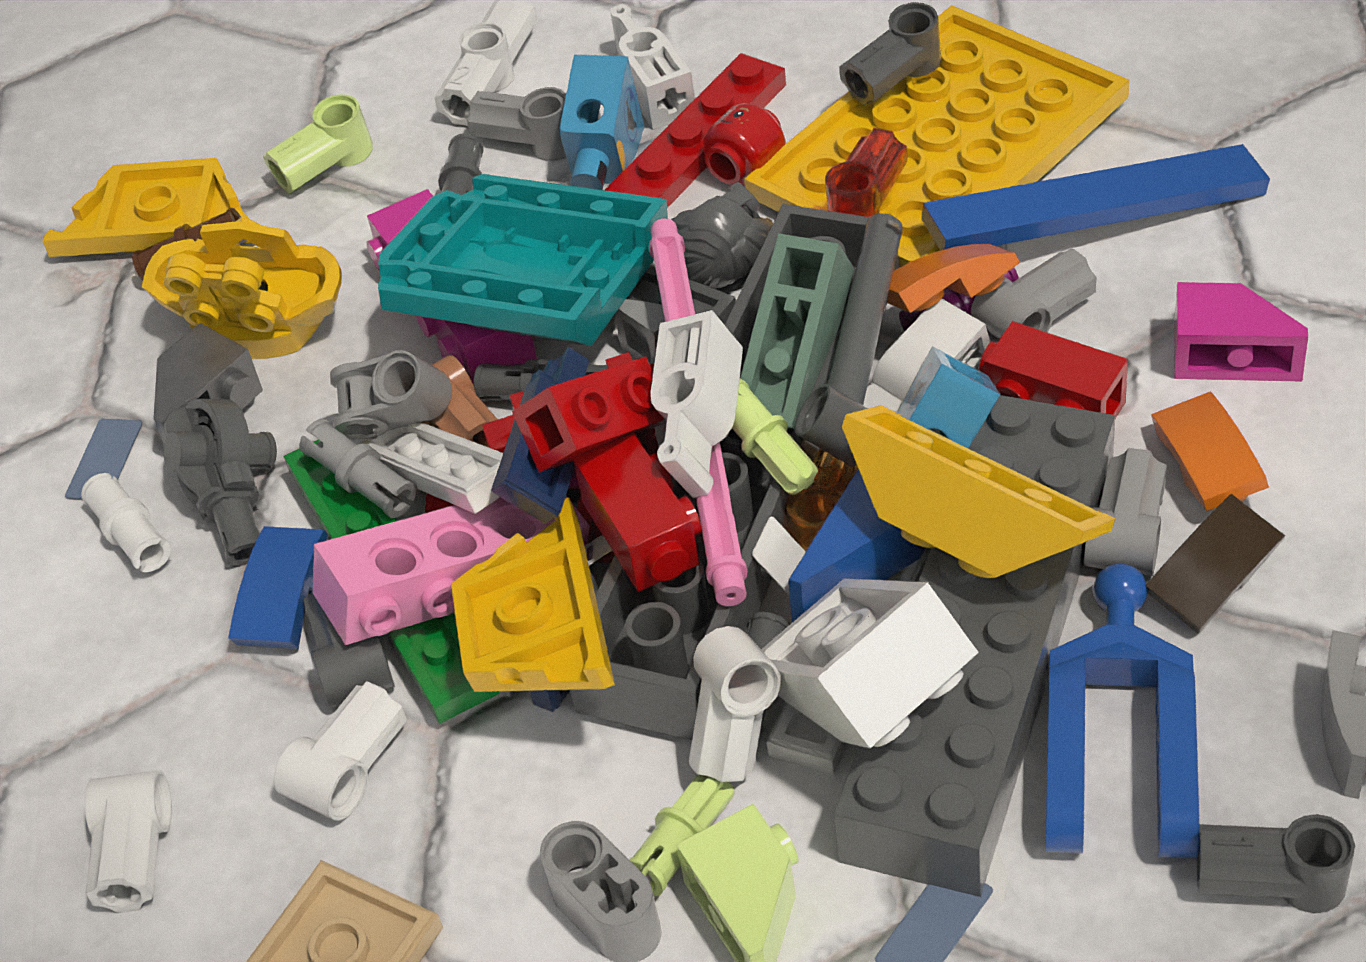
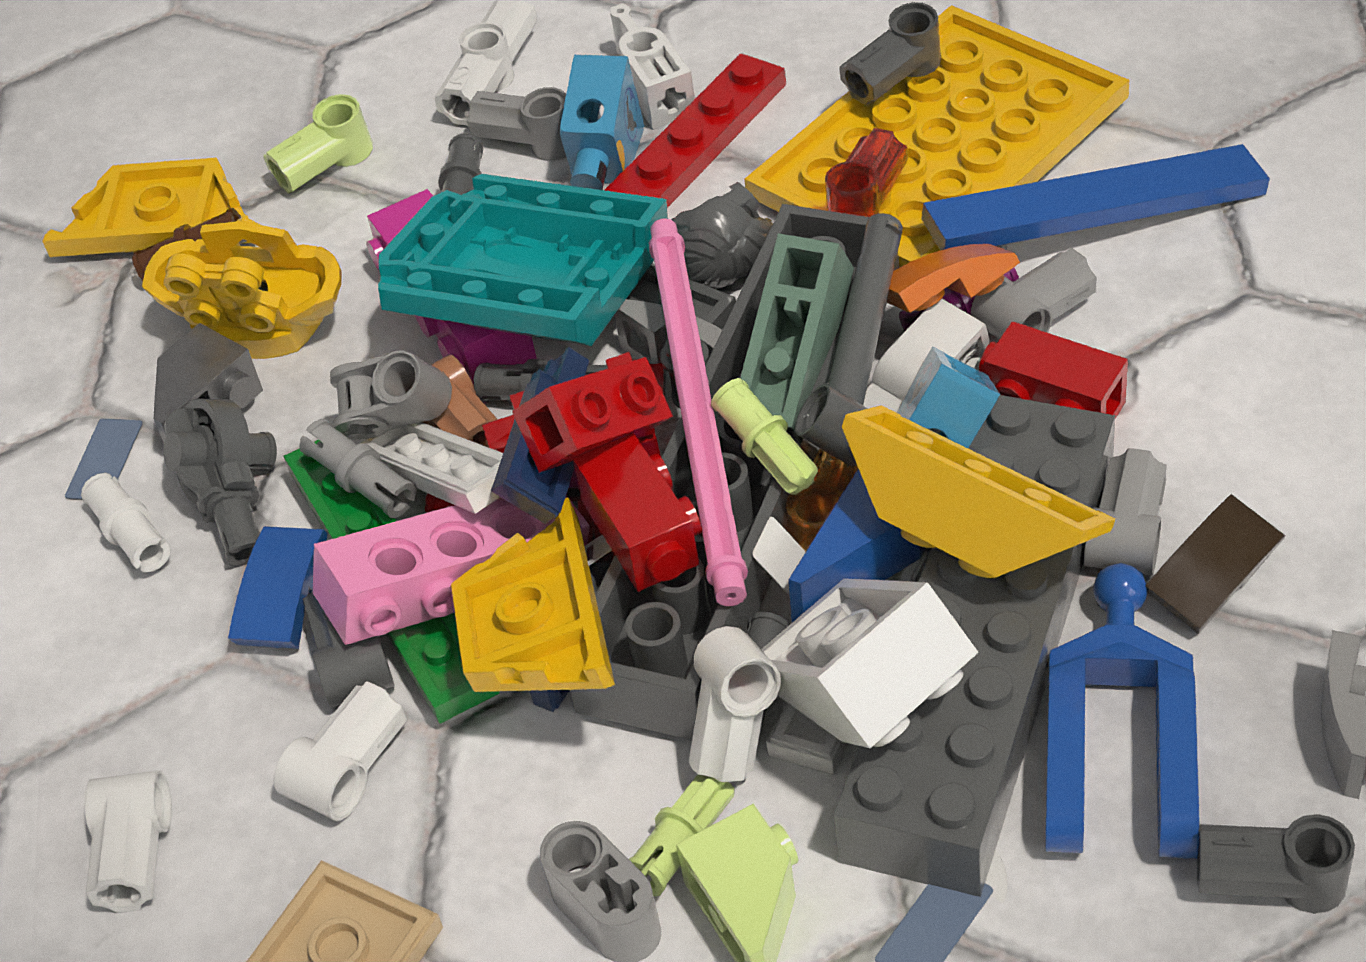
(695, 393): white piece -> none
(742, 142): red head -> none
(1209, 450): orange slope -> none
(1234, 335): dark pink slope -> none

